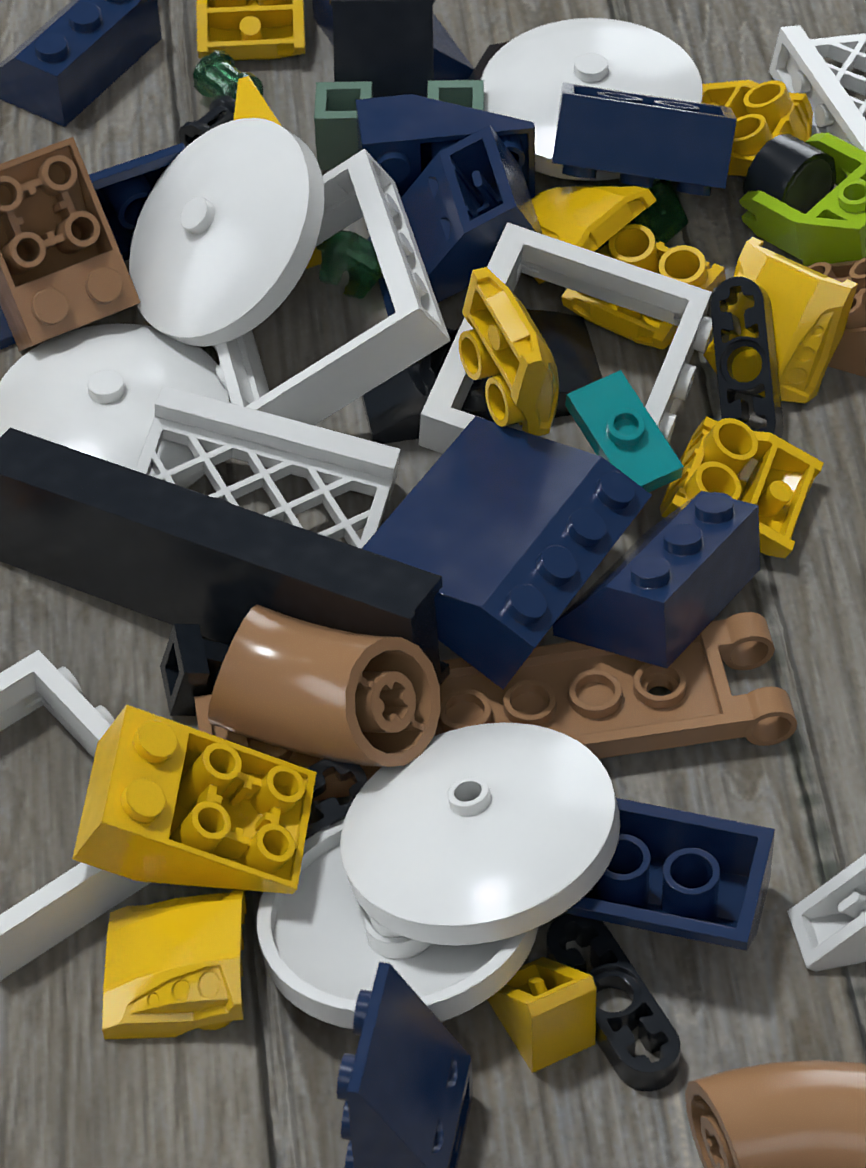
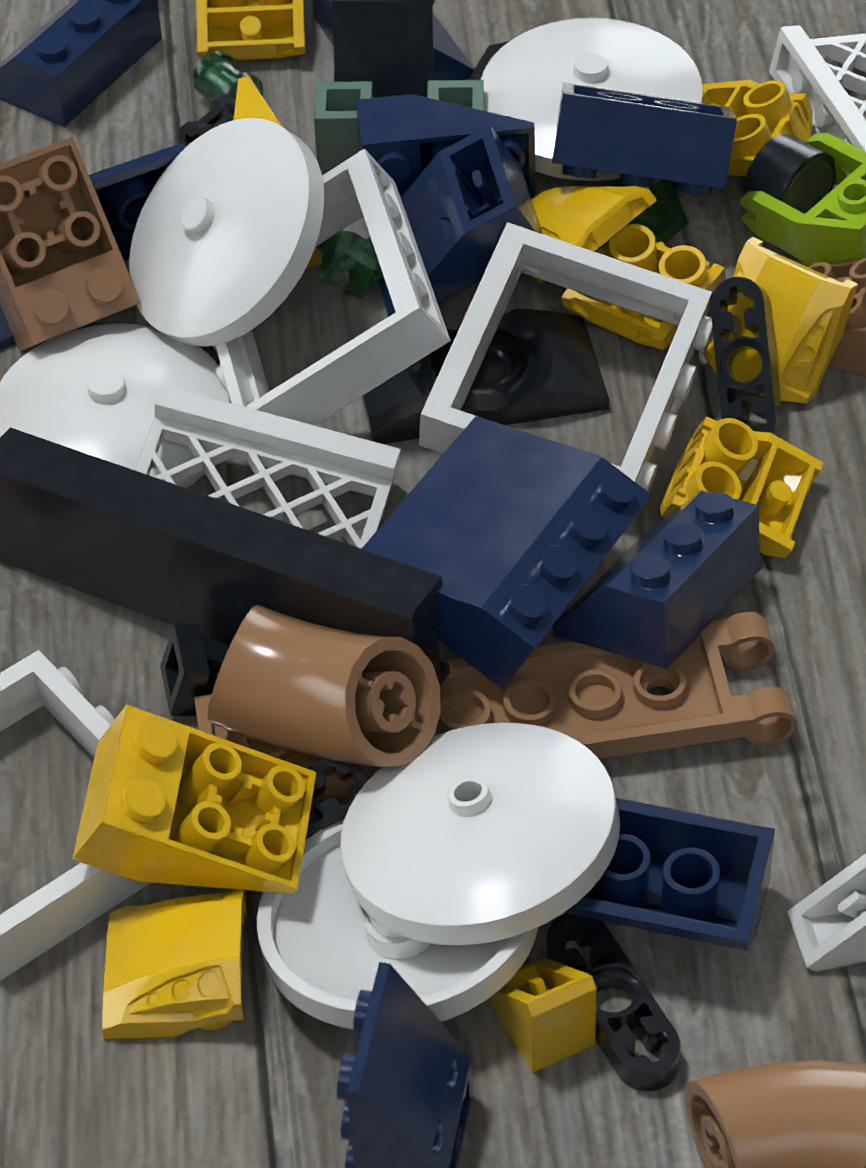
(512, 352): yellow slope -> none
(624, 431): teal plate -> none

